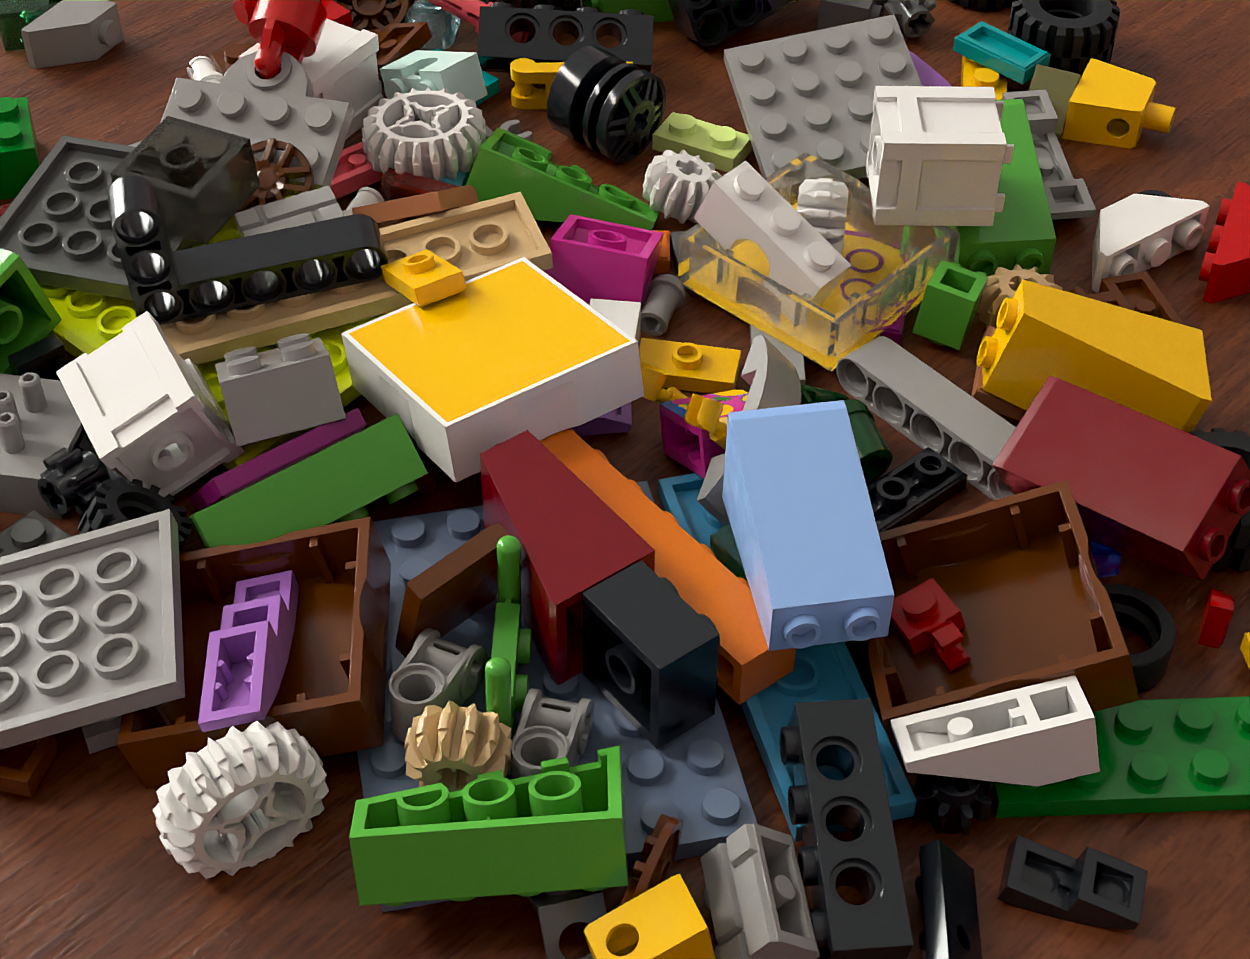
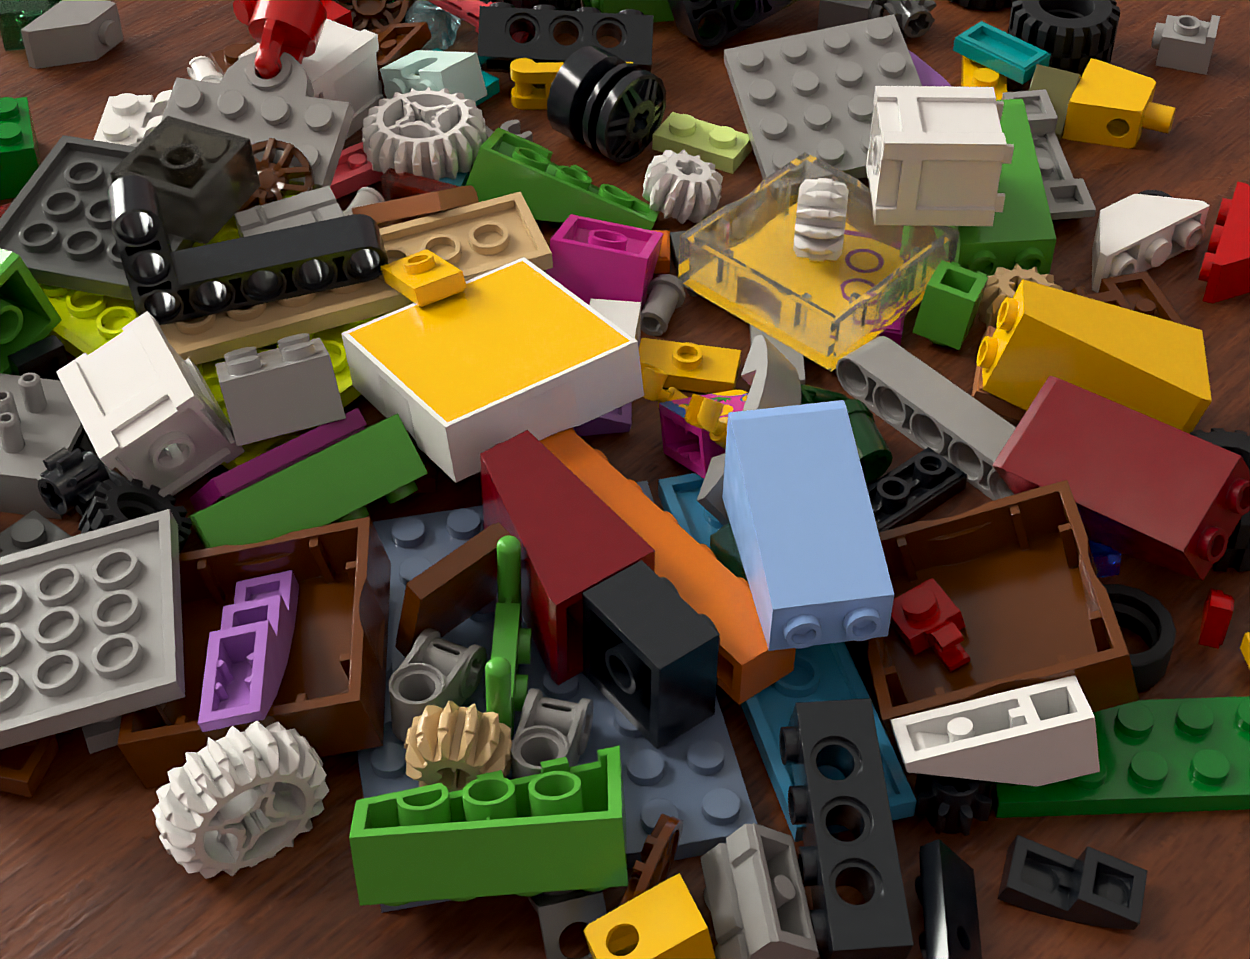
(131, 117): none -> white plate
(749, 208): white arch -> none
(1185, 43): none -> light grey brick

